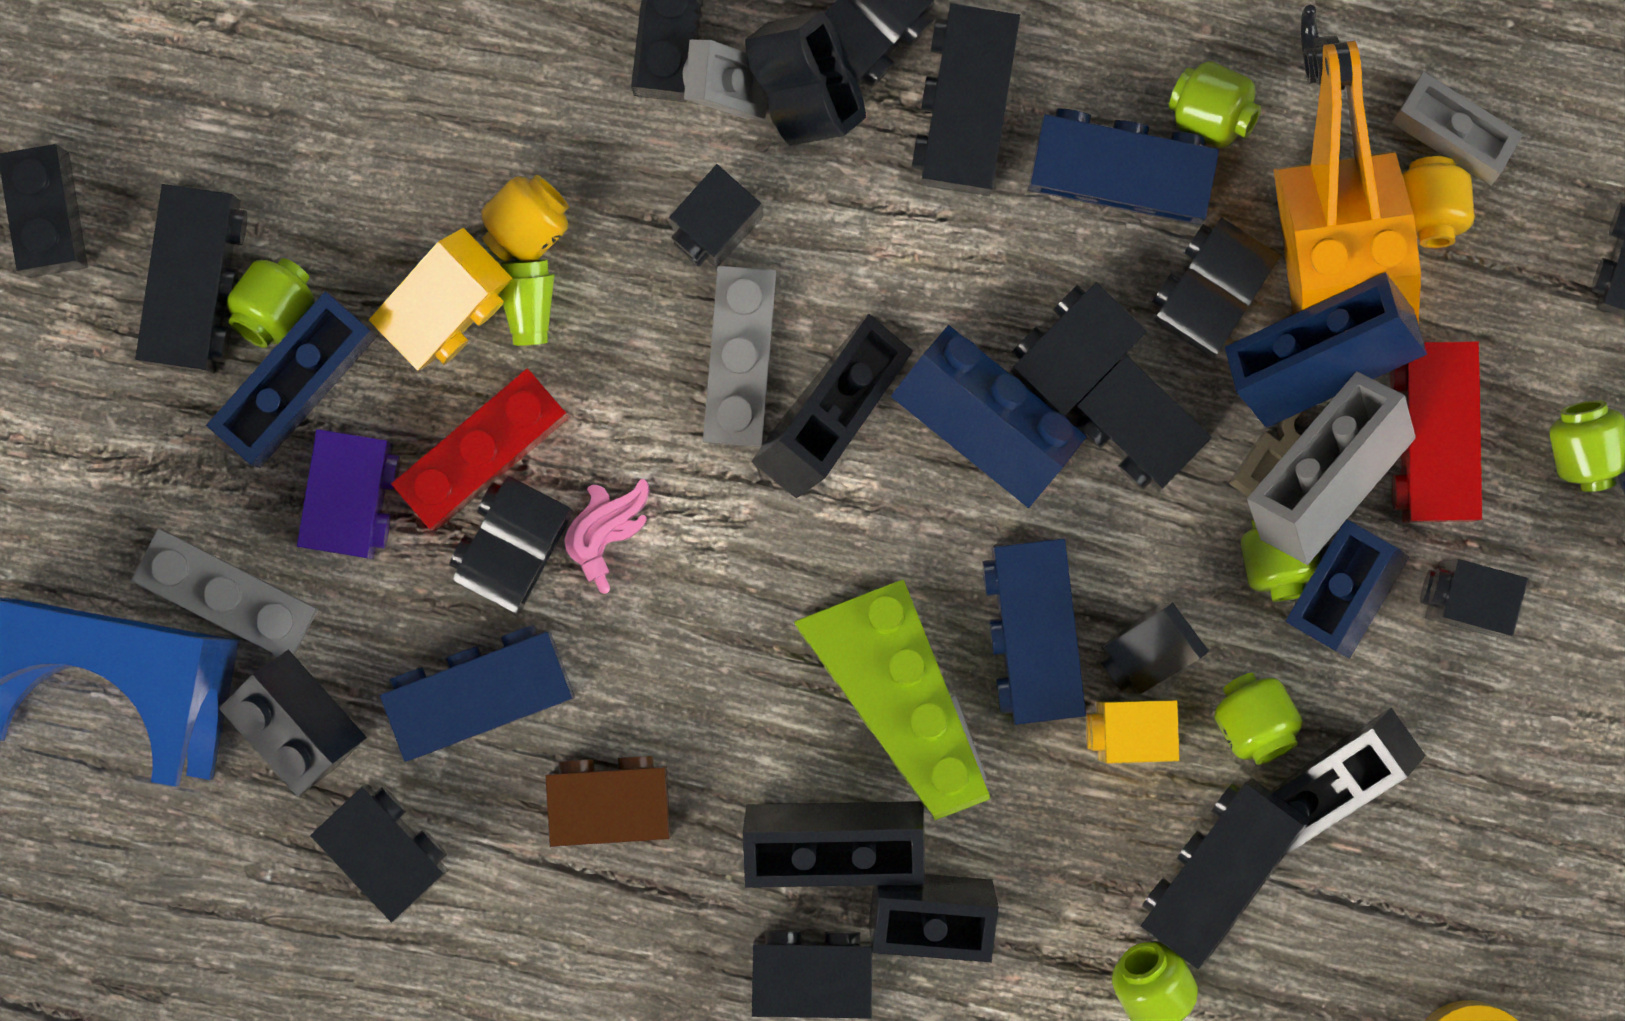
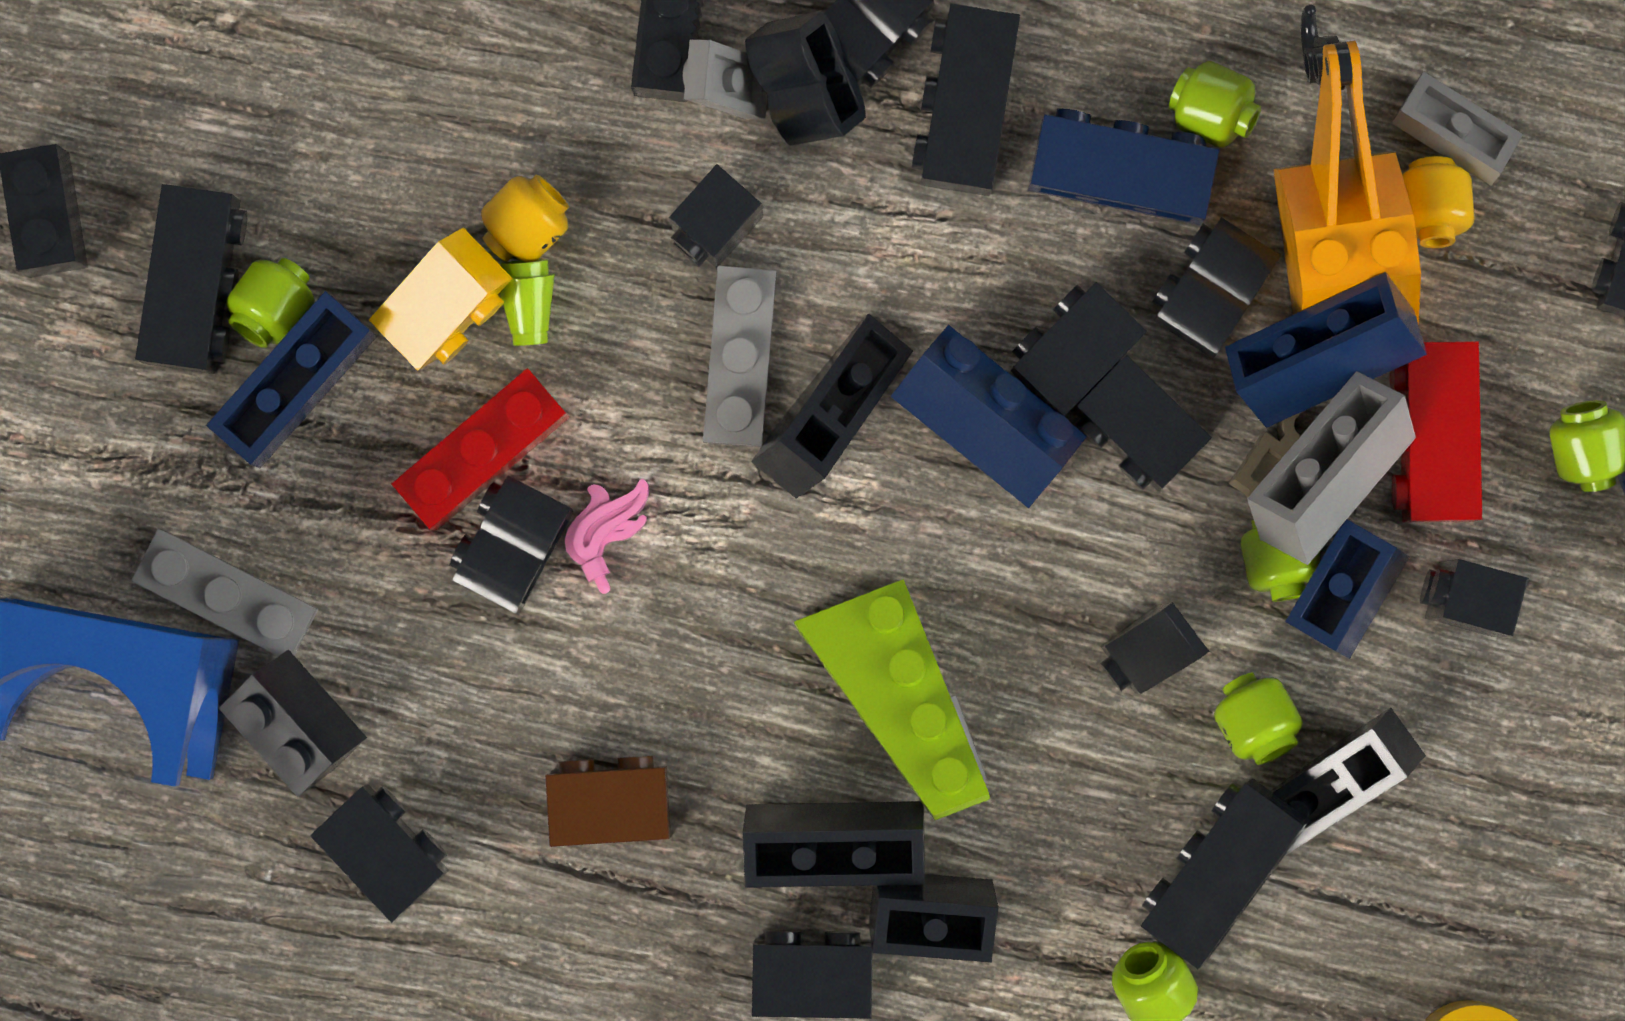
(347, 494): dark purple brick -> none
(476, 693): dark blue brick -> none
(1035, 632): dark blue brick -> none
(1134, 731): yellow brick -> none

